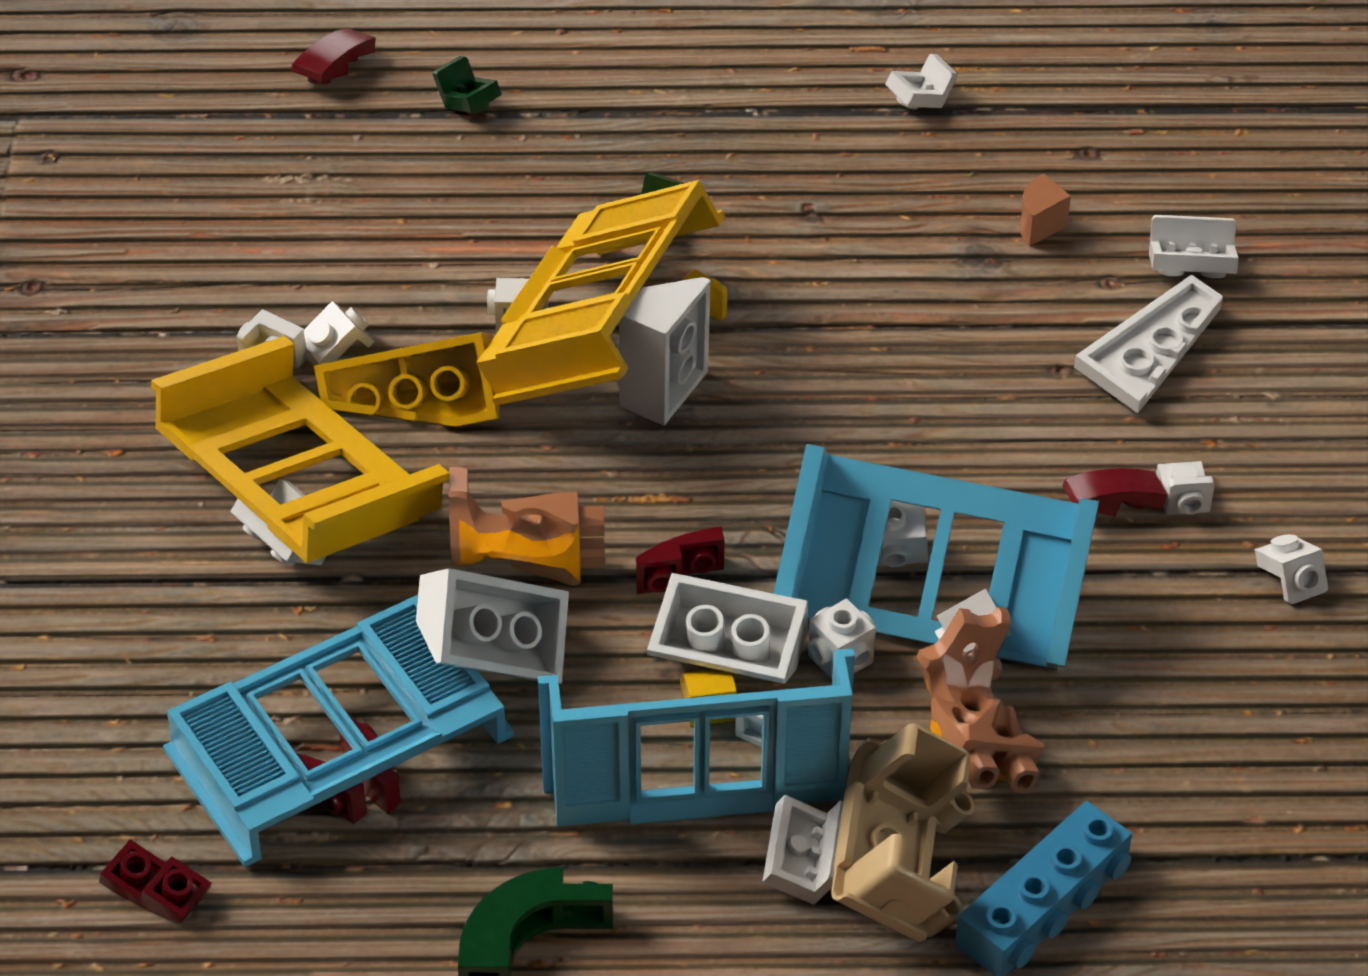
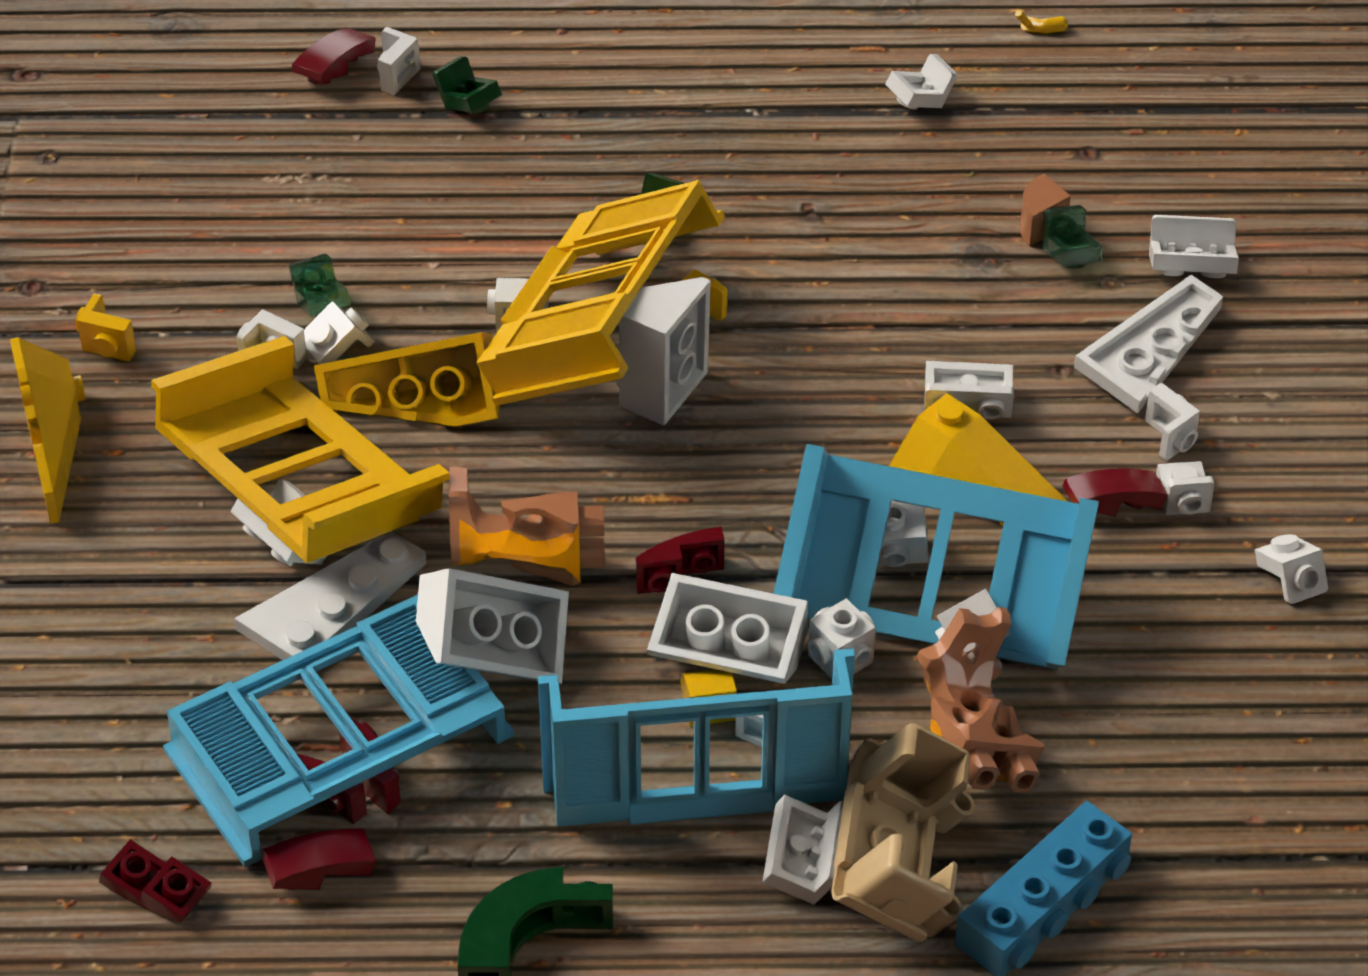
(52, 416): none -> yellow wedge
(104, 333): none -> yellow bracket
(309, 857): none -> dark red slope
(317, 285): none -> clear green bracket
(332, 597): none -> white wing
(398, 61): none -> white bracket
(963, 446): none -> yellow wedge
(977, 385): none -> white bracket
(1042, 26): none -> yellow piece
(1066, 237): none -> clear green bracket
(1173, 418): none -> white bracket

